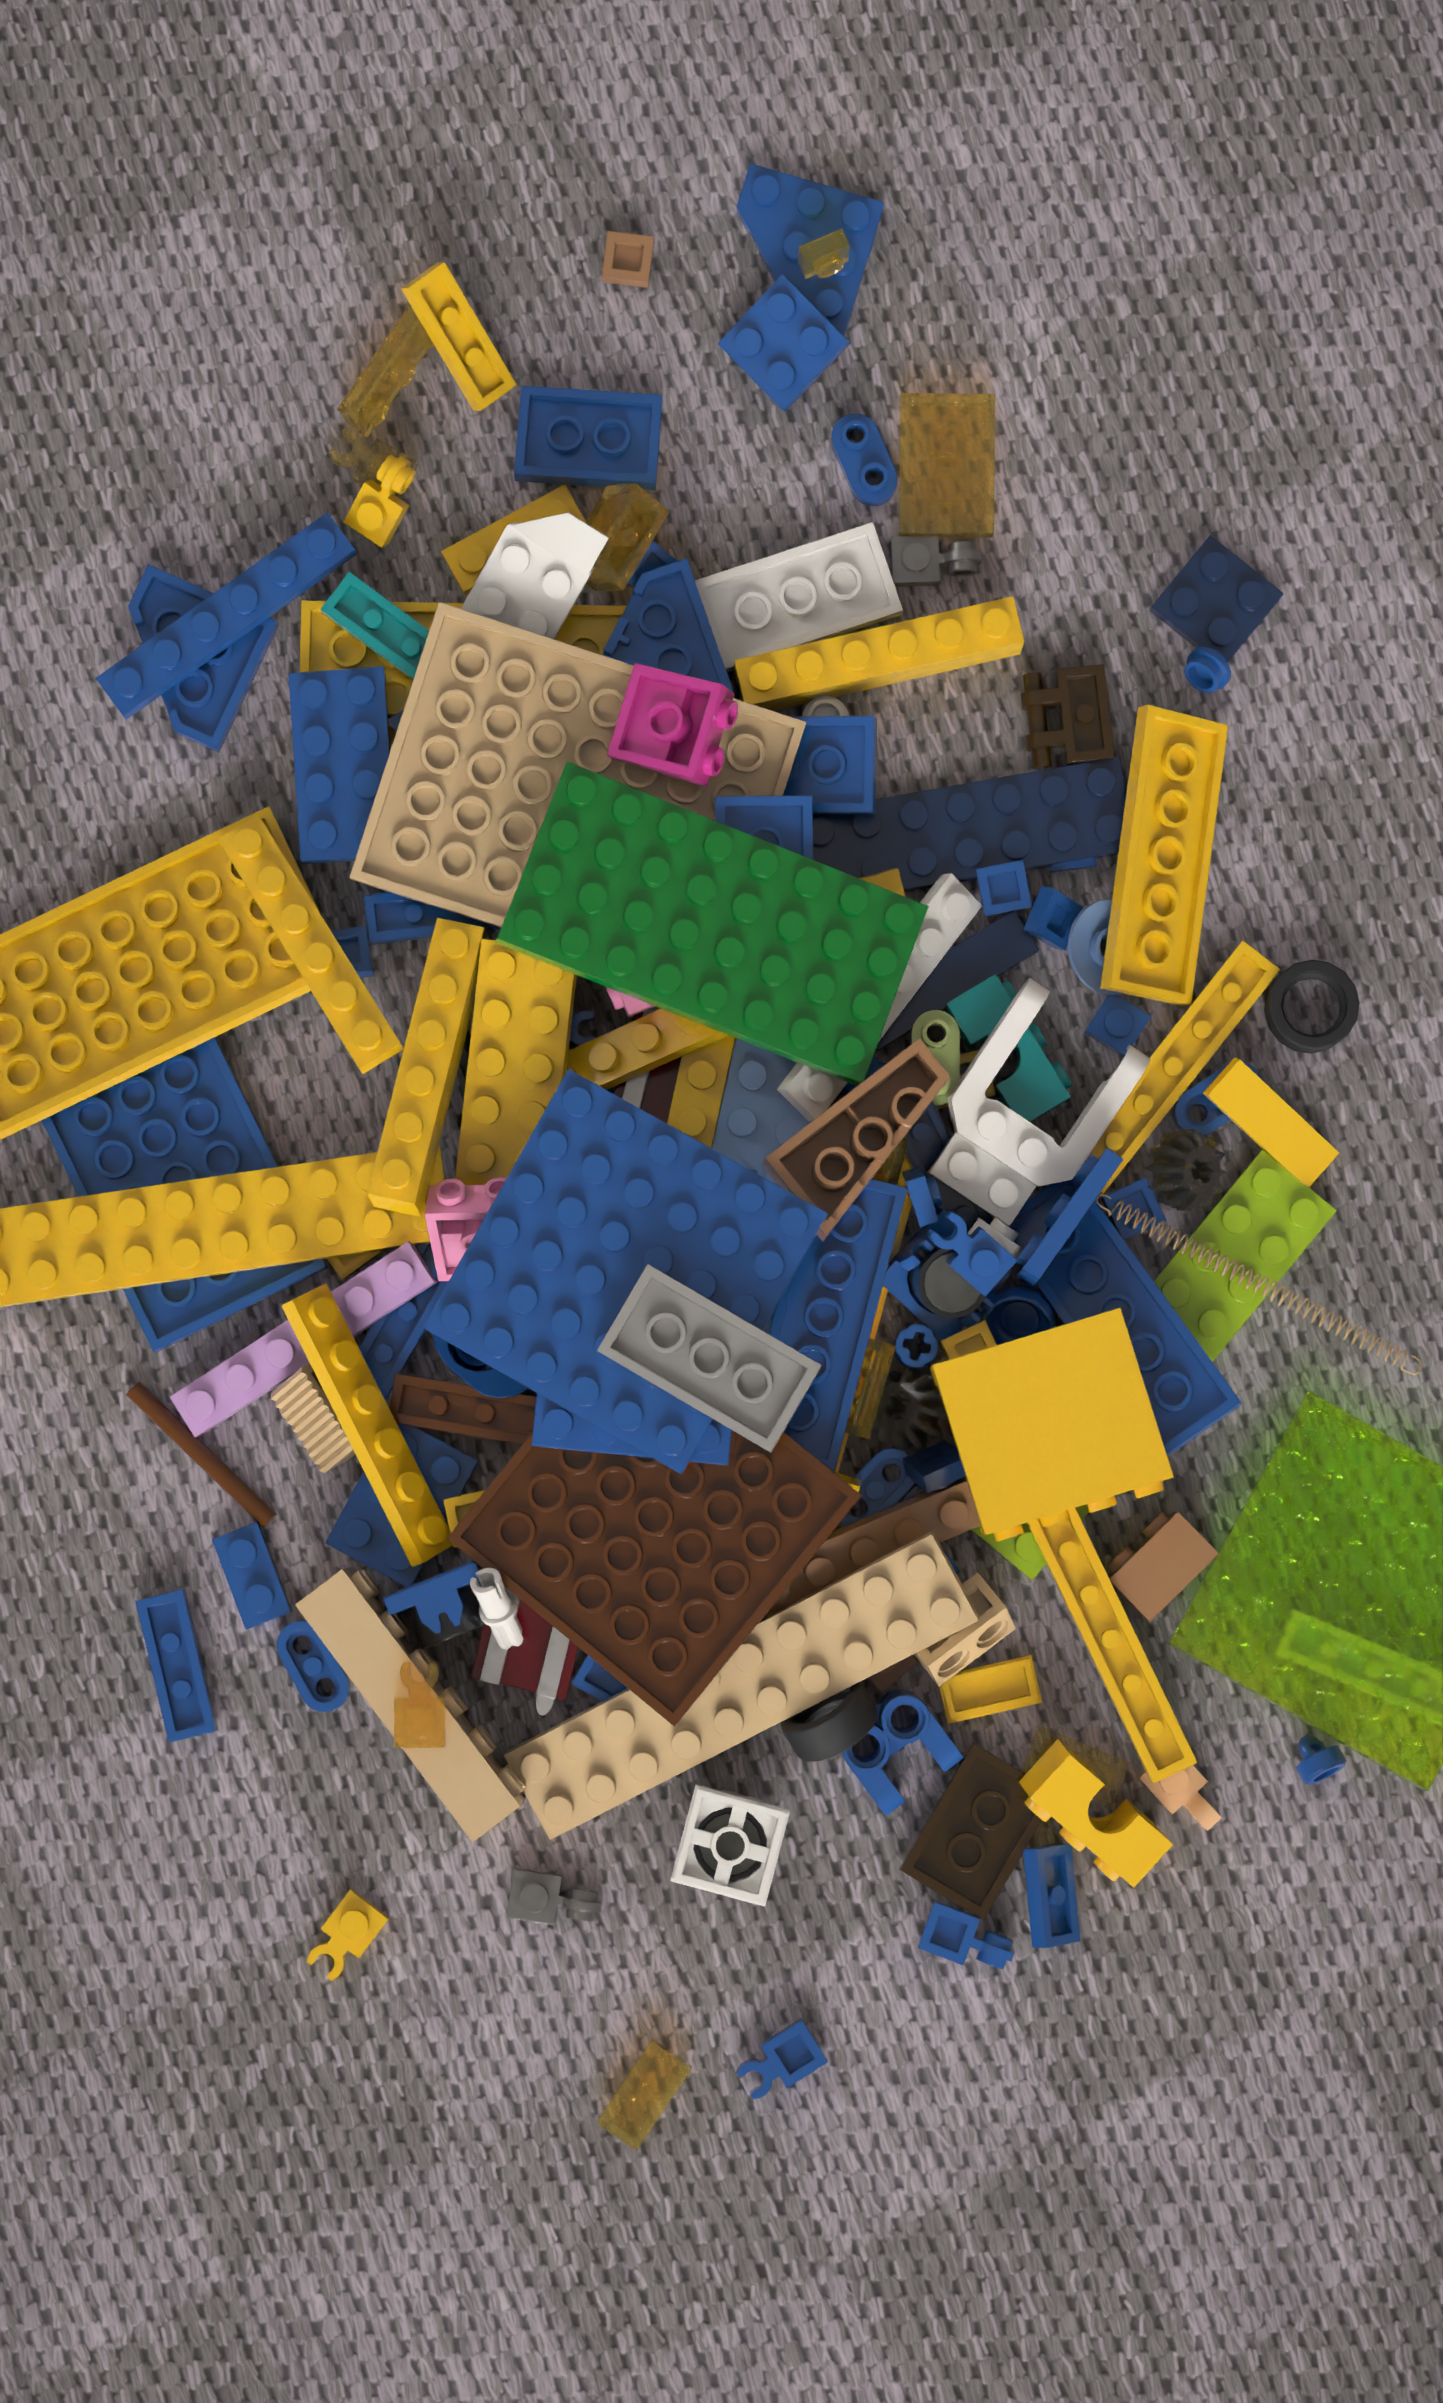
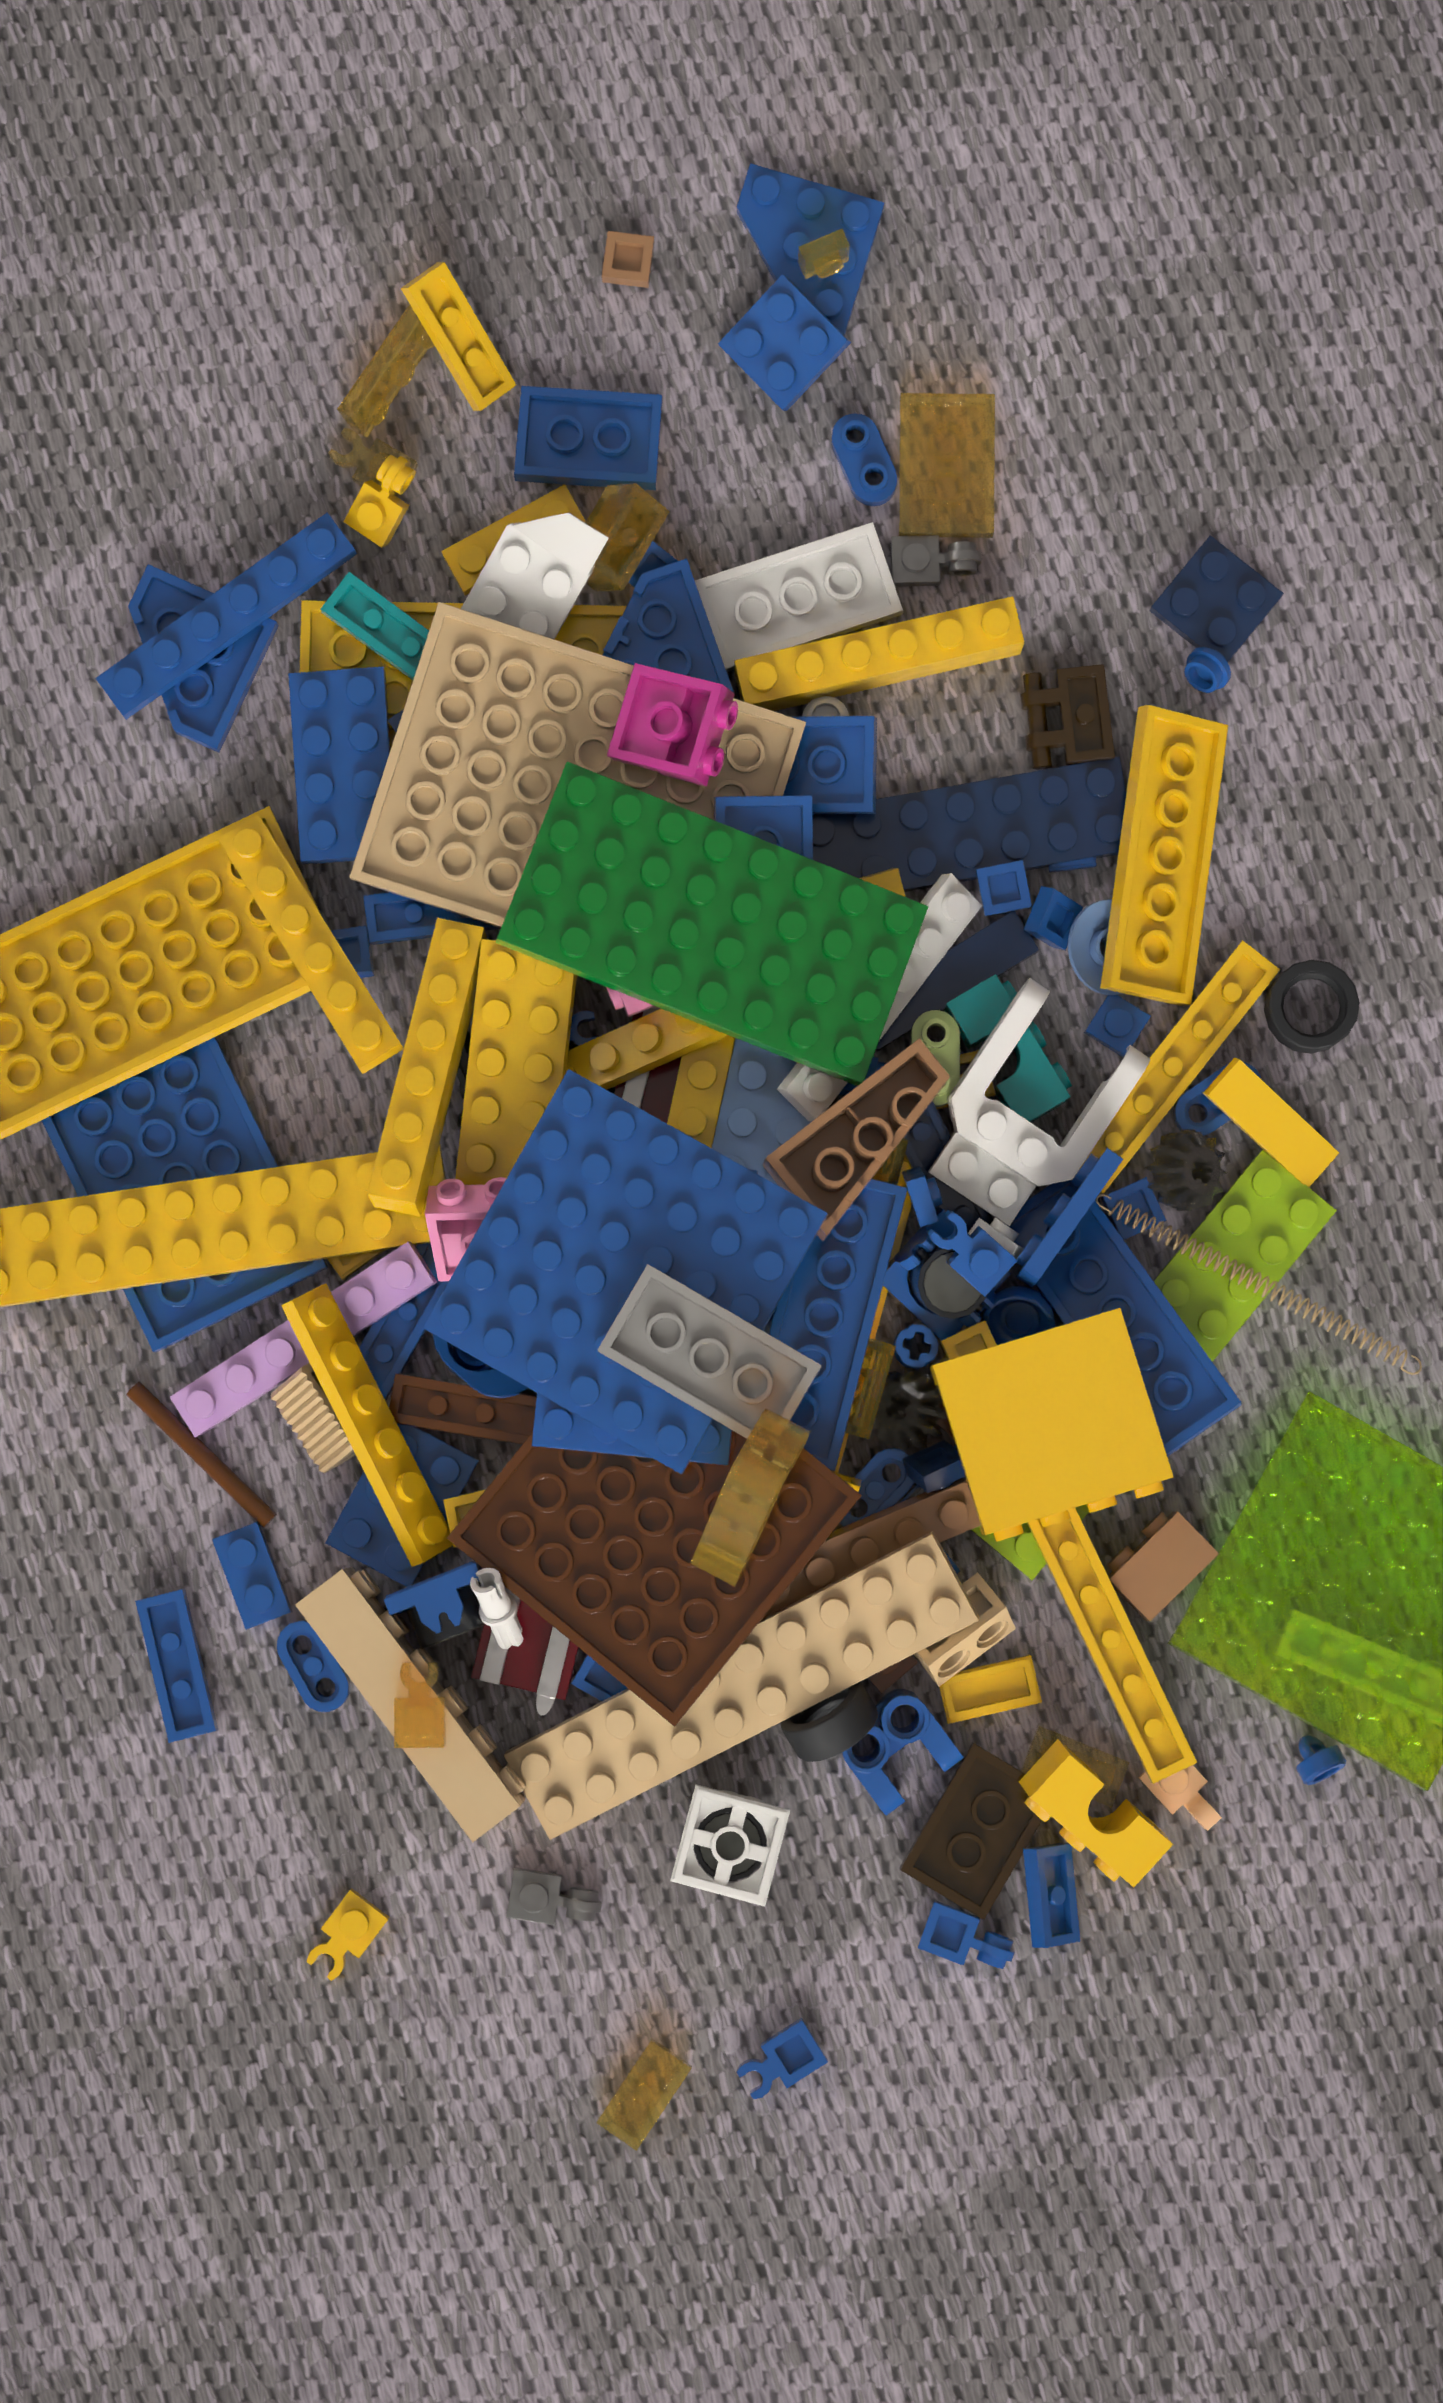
(749, 1496): none -> clear yellow beam

